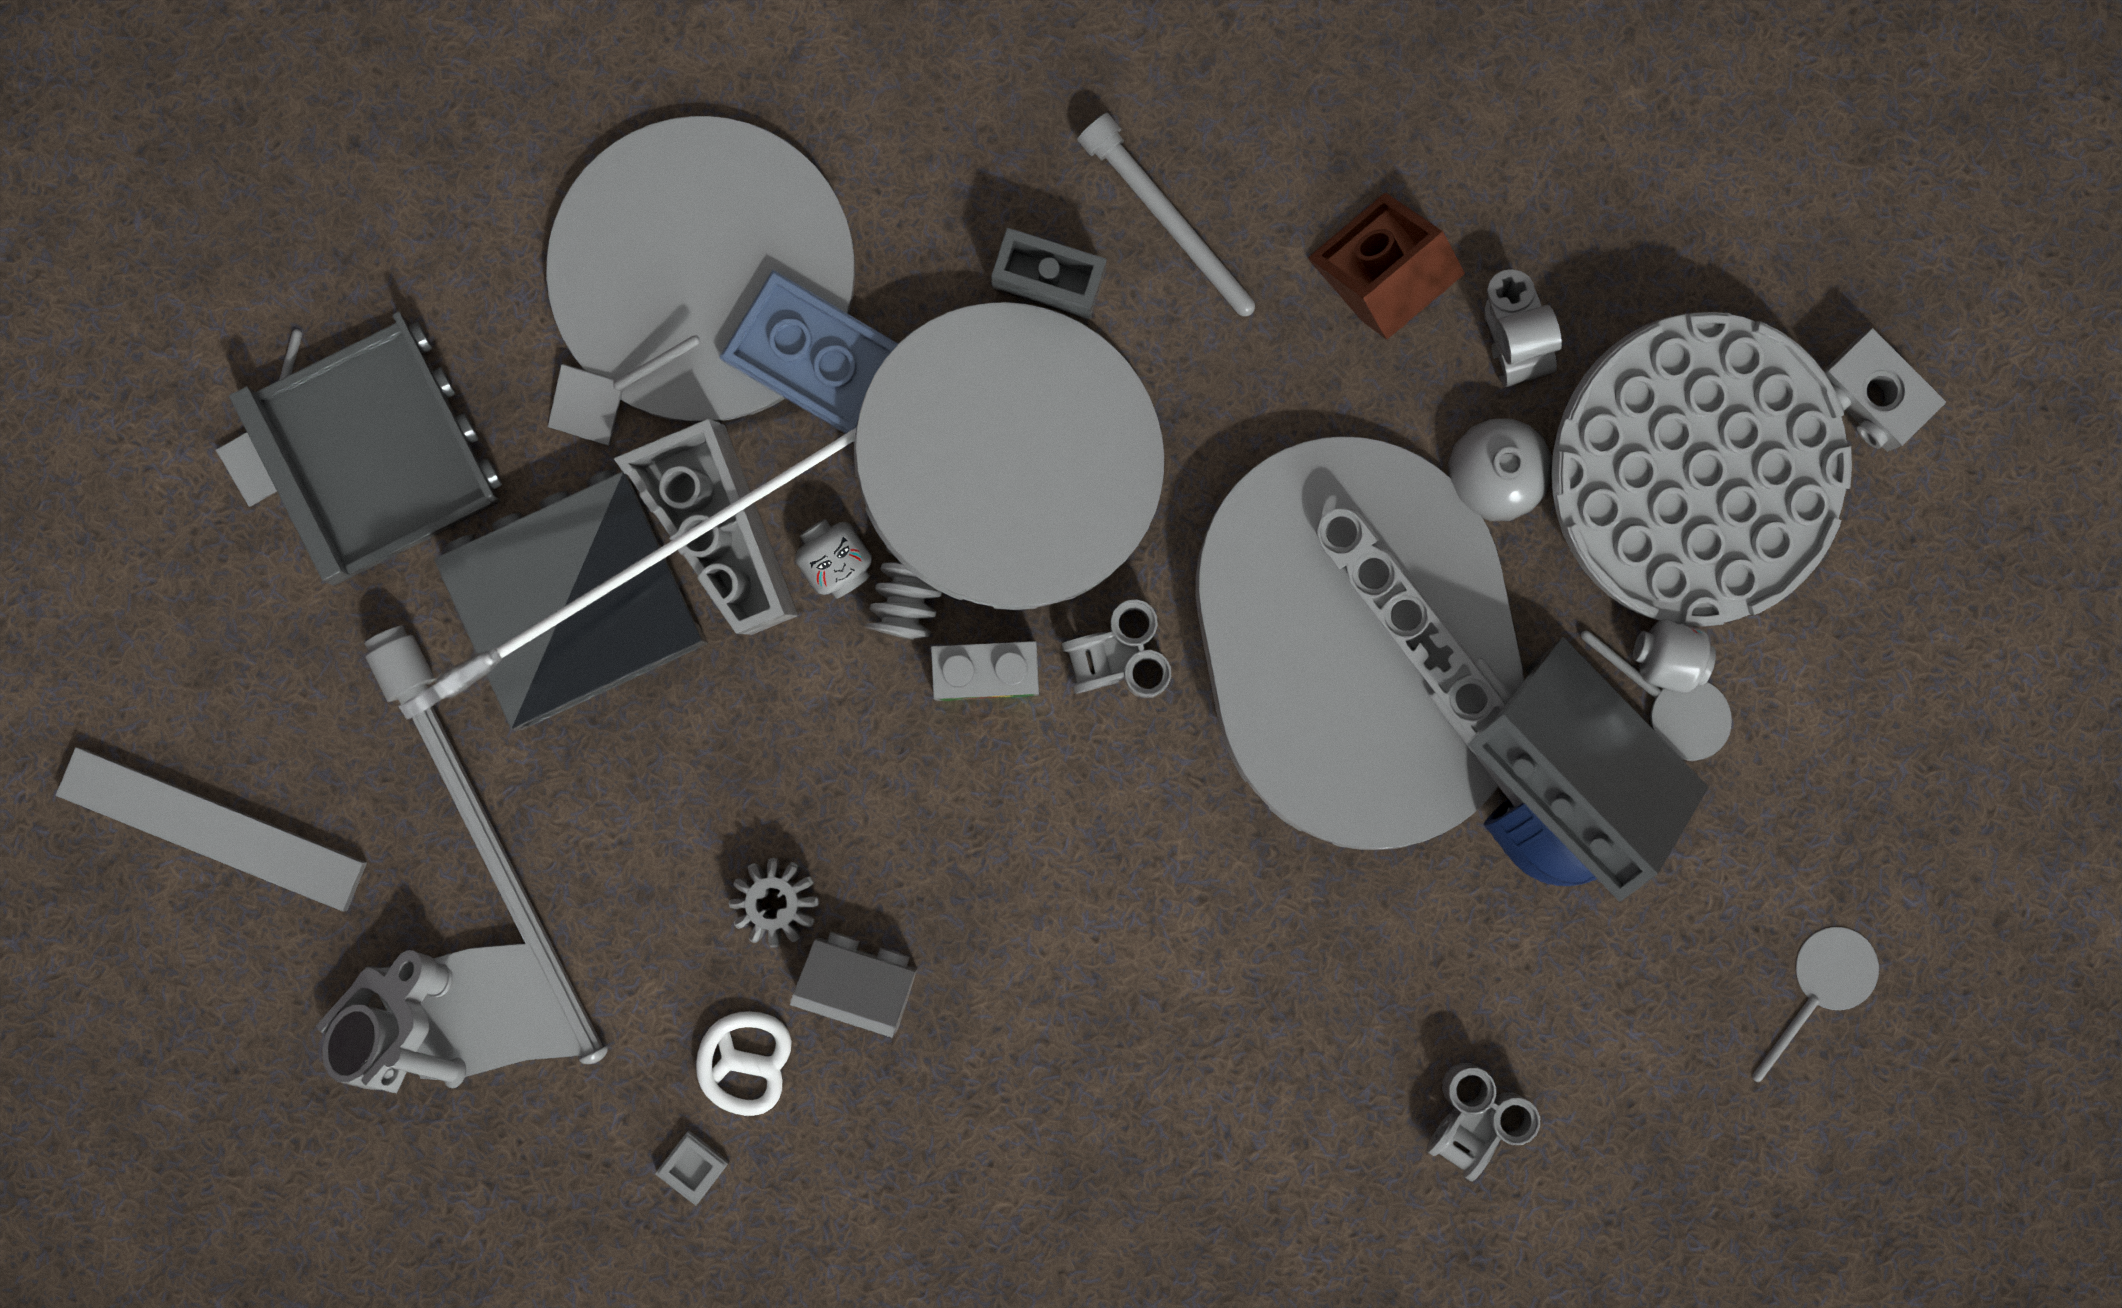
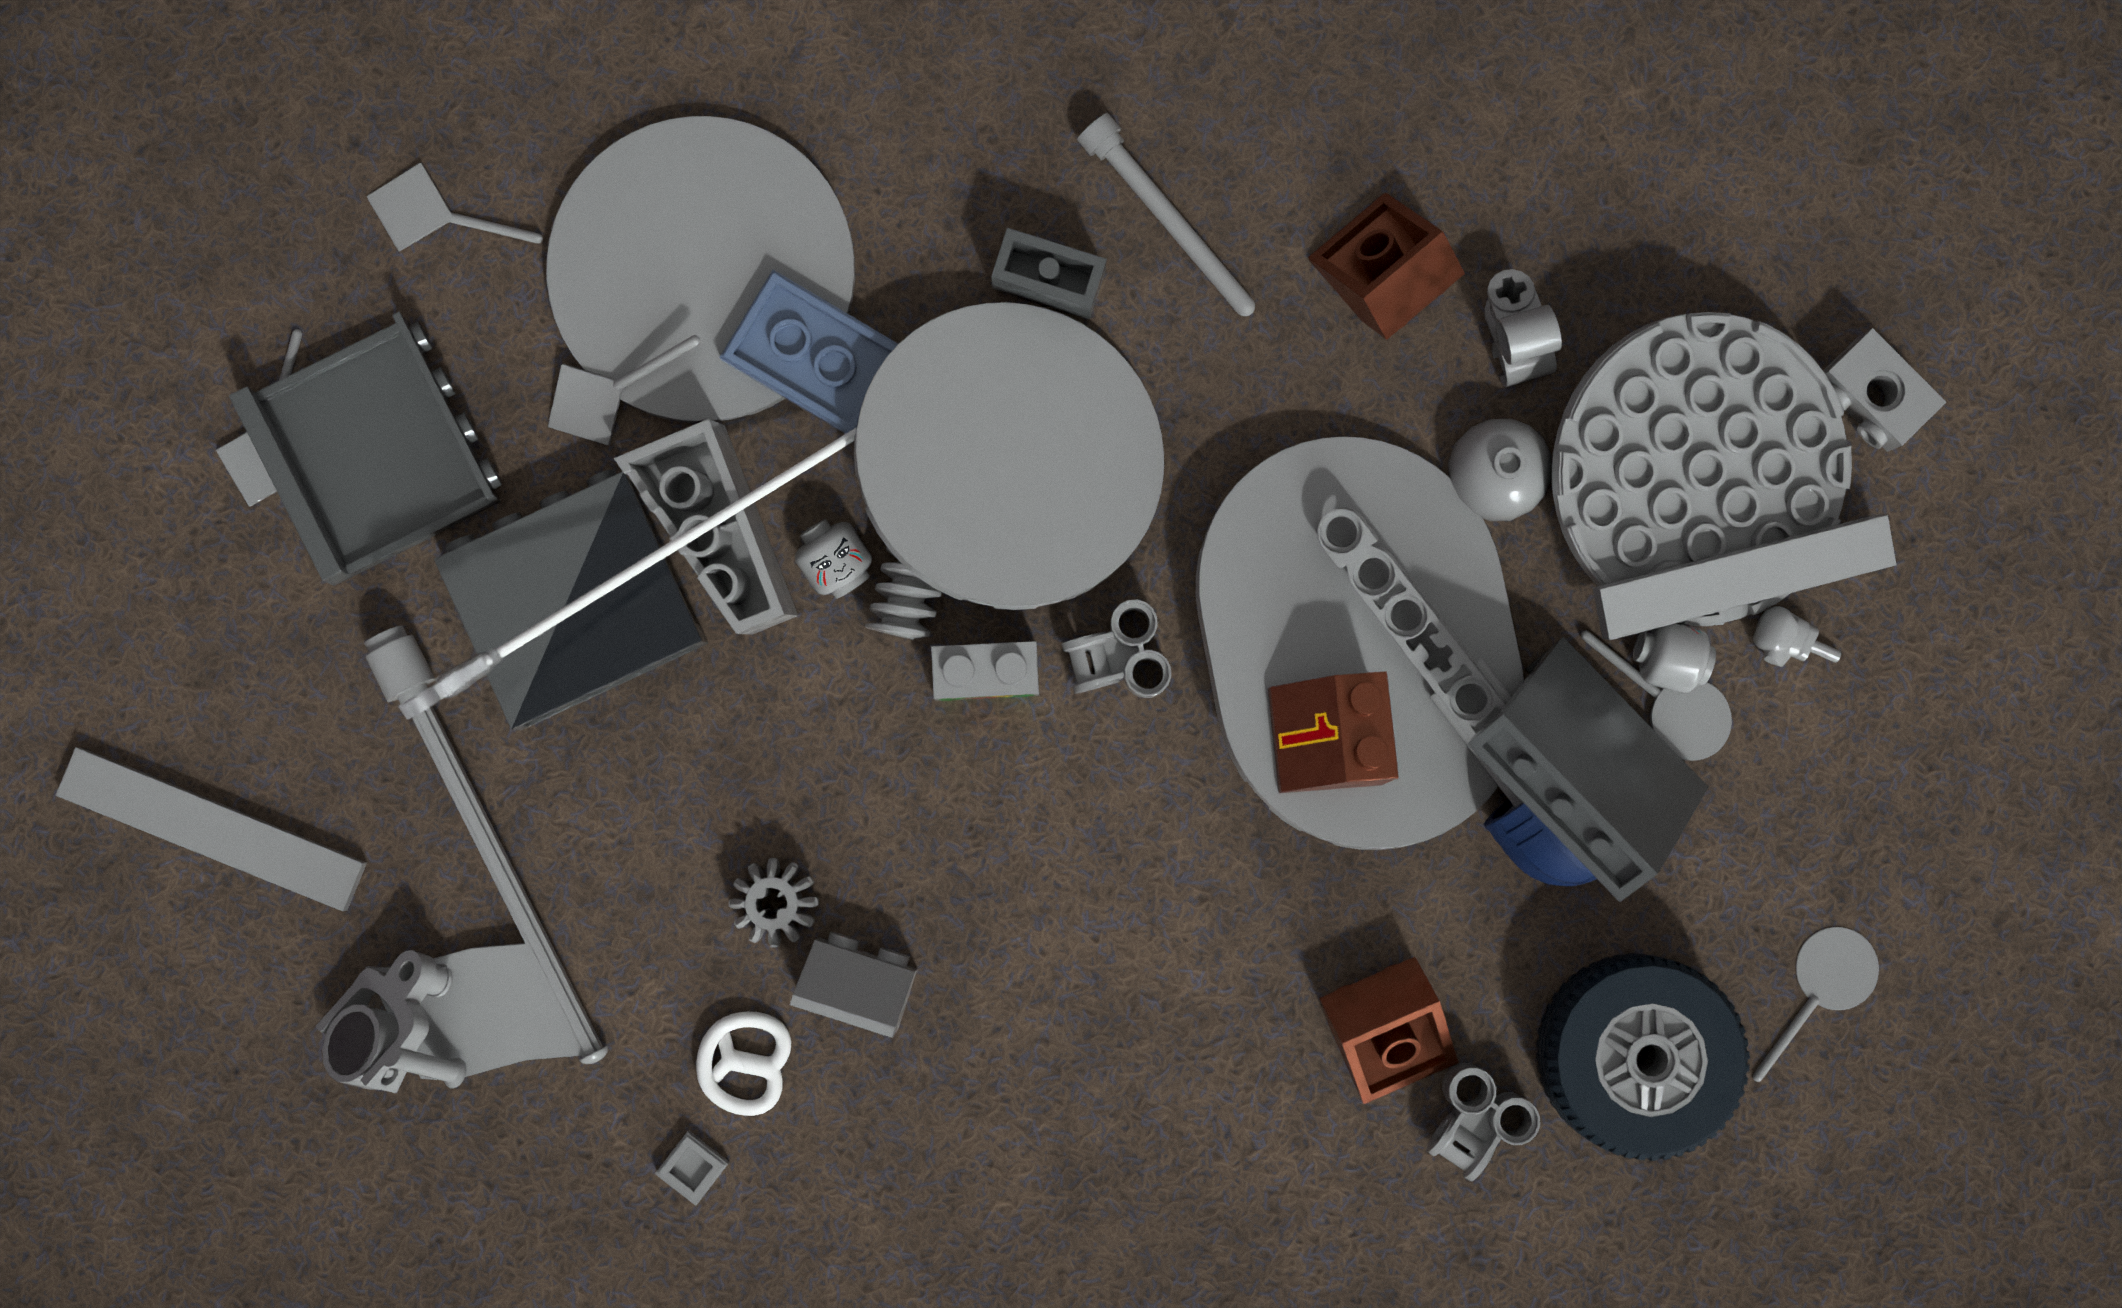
(414, 208): none -> light grey piece
(1333, 732): none -> copper slope
(1390, 1029): none -> copper slope
(1691, 1066): none -> black wheel
(1744, 576): none -> light grey tile
(1788, 636): none -> light grey piece

